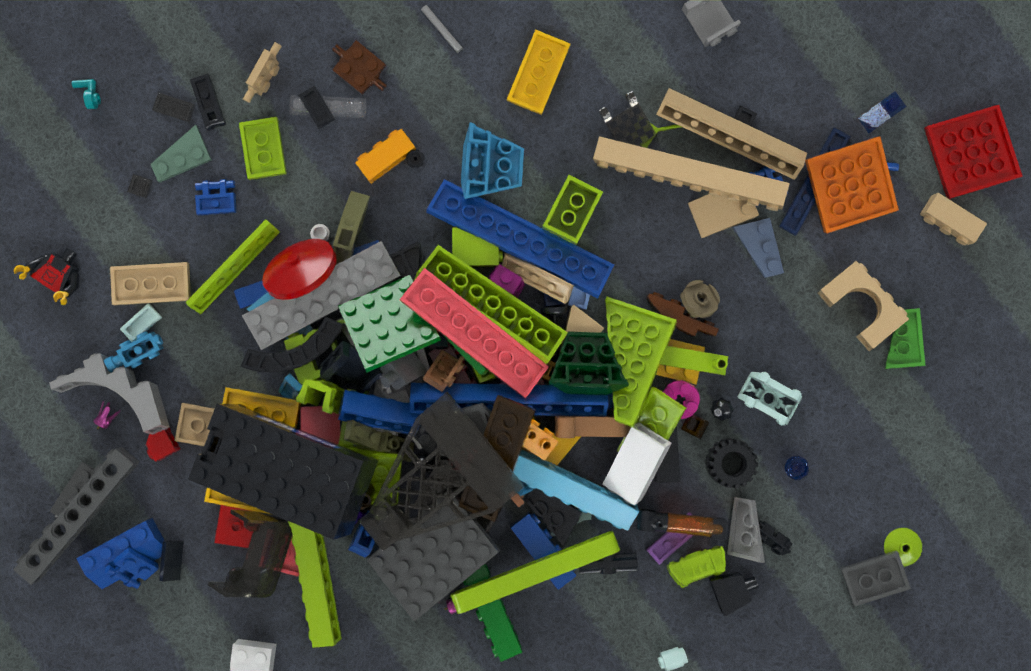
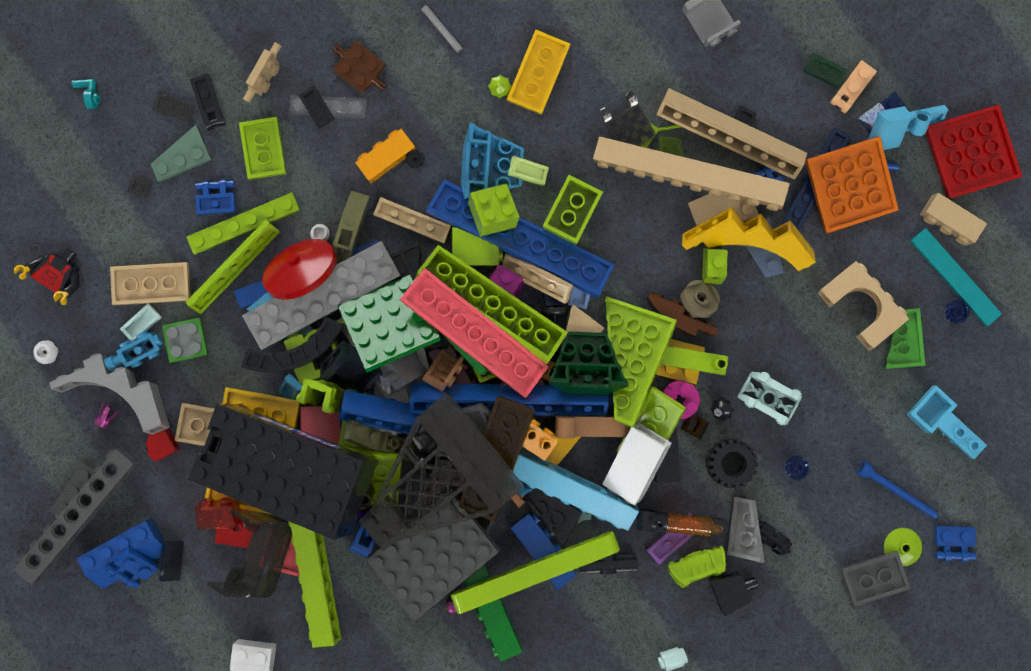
(51, 352): none -> white plate
(185, 340): none -> light grey piece
(216, 513): none -> clear red brick
(242, 223): none -> lime plate
(412, 220): none -> tan plate
(493, 210): none -> lime brick
(499, 86): none -> lime piece
(528, 171): none -> yellowish green tile
(670, 145): none -> clear neon green piece
(714, 265): none -> lime torso
(729, 229): none -> yellow arch
(824, 70): none -> clear green plate
(853, 86): none -> light nougat plate
(868, 472): none -> blue piece
(894, 123): none -> medium azure plate
(935, 412): none -> medium azure plate
(955, 277): none -> teal tile
(955, 536): none -> blue plate
(961, 307): none -> clear blue plate

